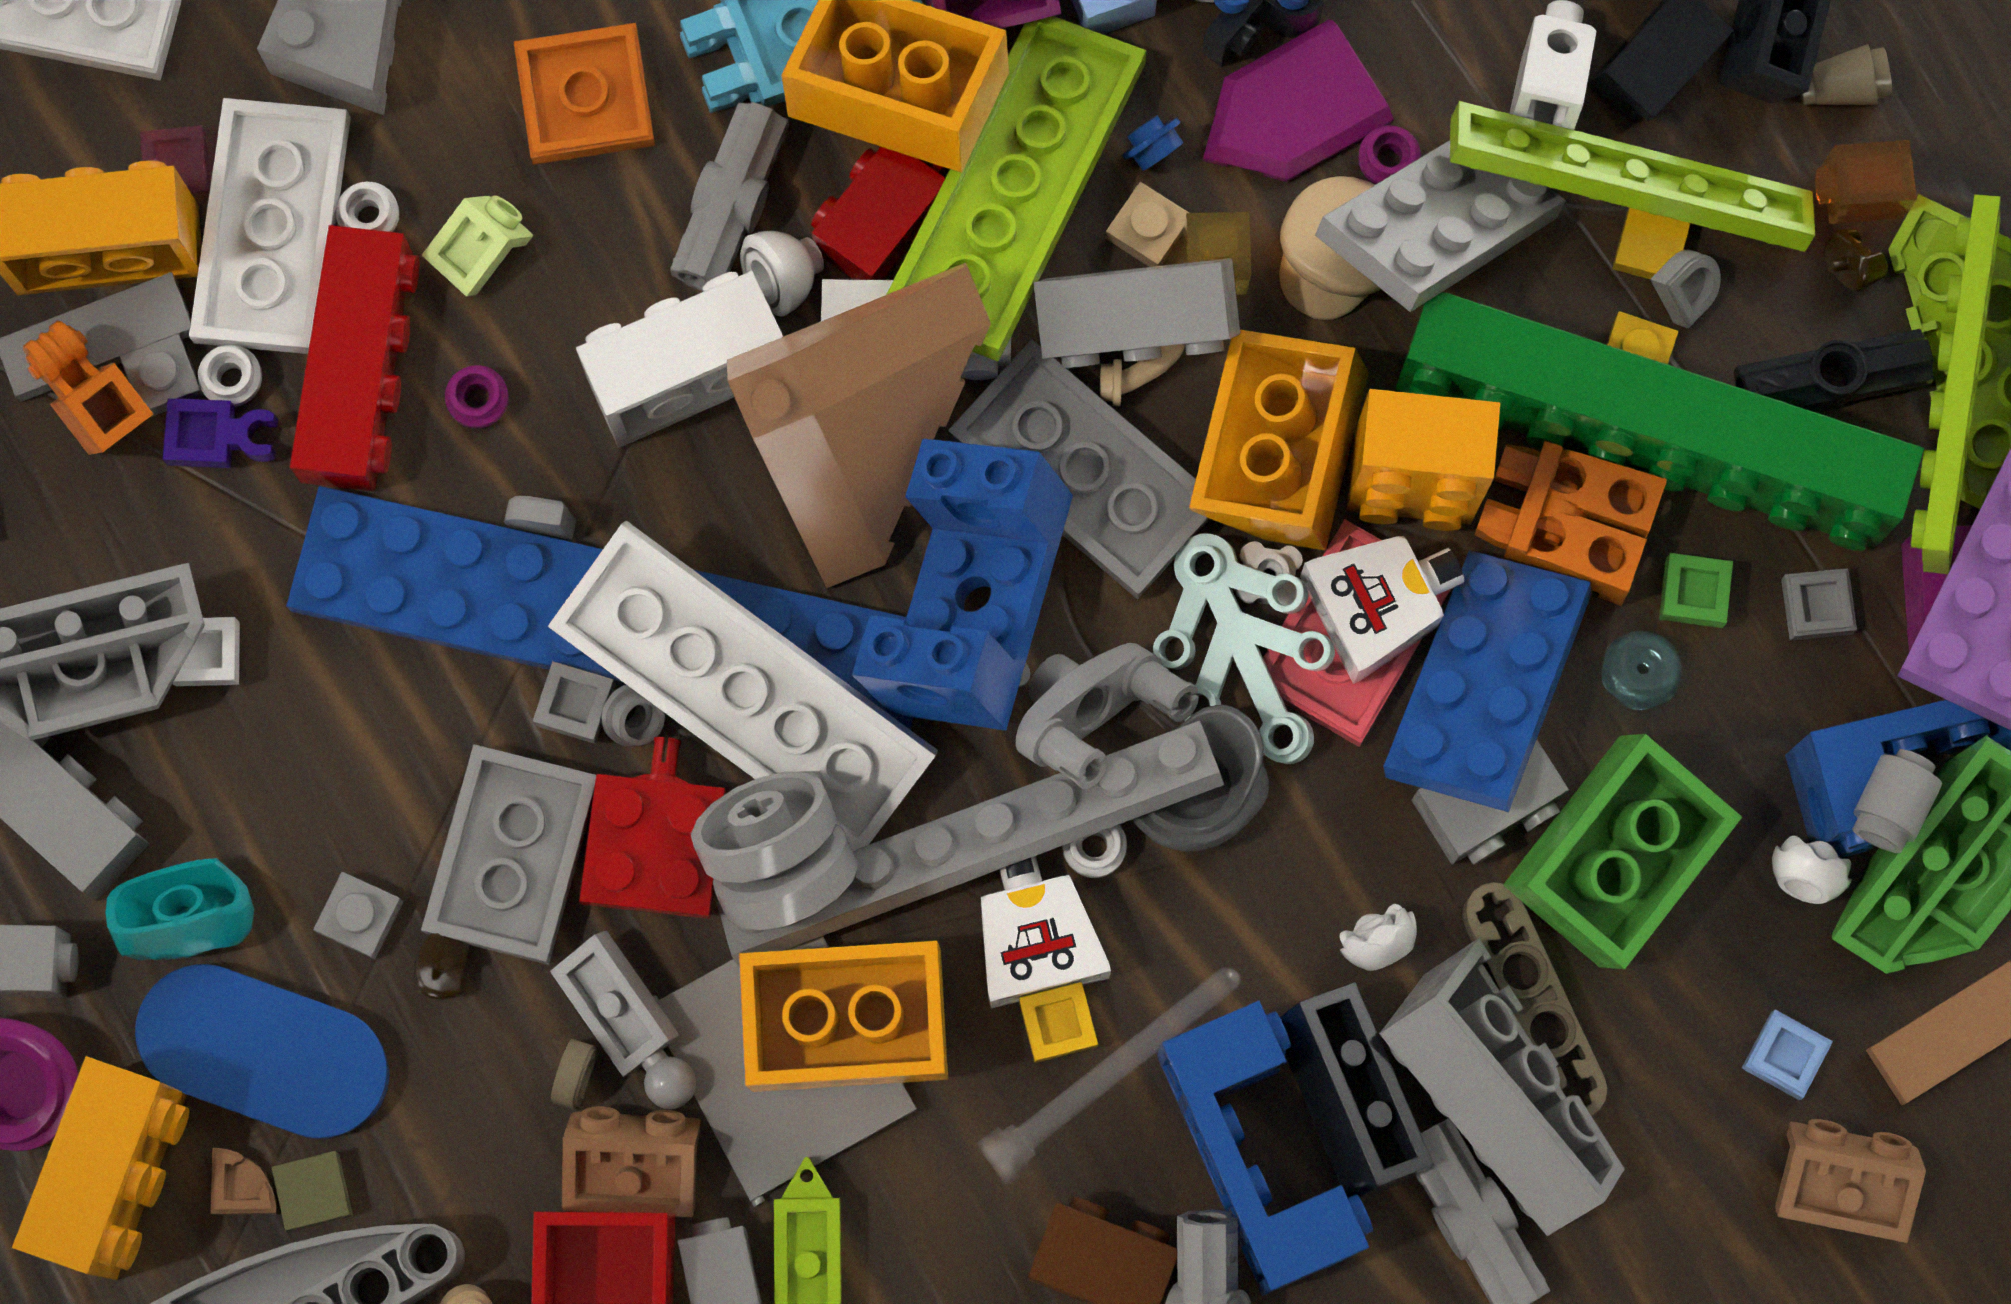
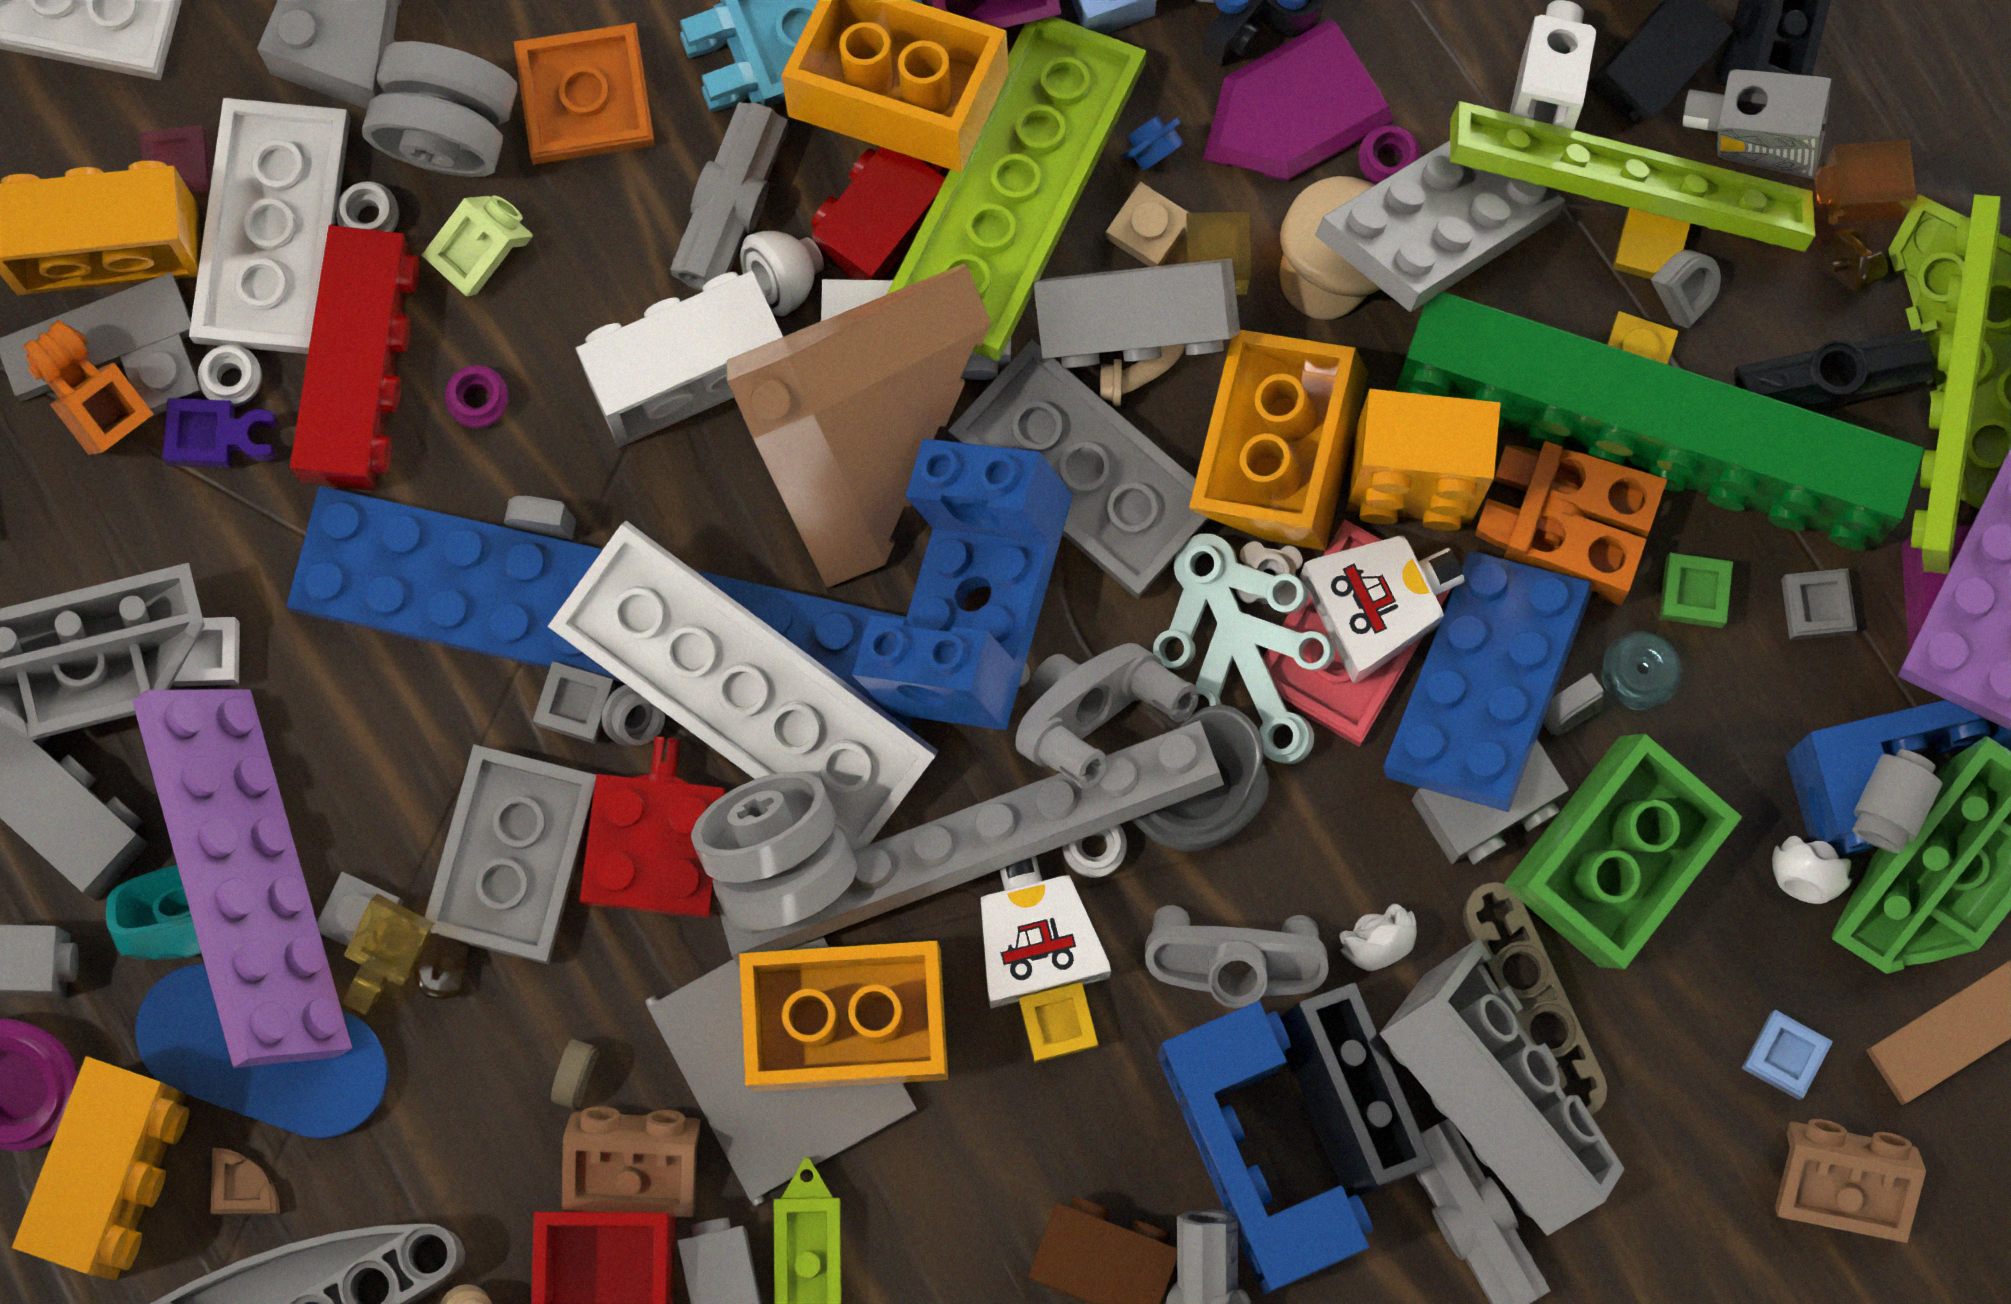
(241, 876): none -> medium lavender plate
(312, 1191): olive tile -> none
(387, 949): none -> clear yellow plate
(439, 109): none -> light grey wheel
(625, 1018): light grey plate -> none
(1013, 1147): clear piece -> none
(1193, 957): none -> light grey connector
(1574, 705): none -> light grey tile
(1765, 119): none -> light grey torso
(1850, 78): dark tan cone -> none

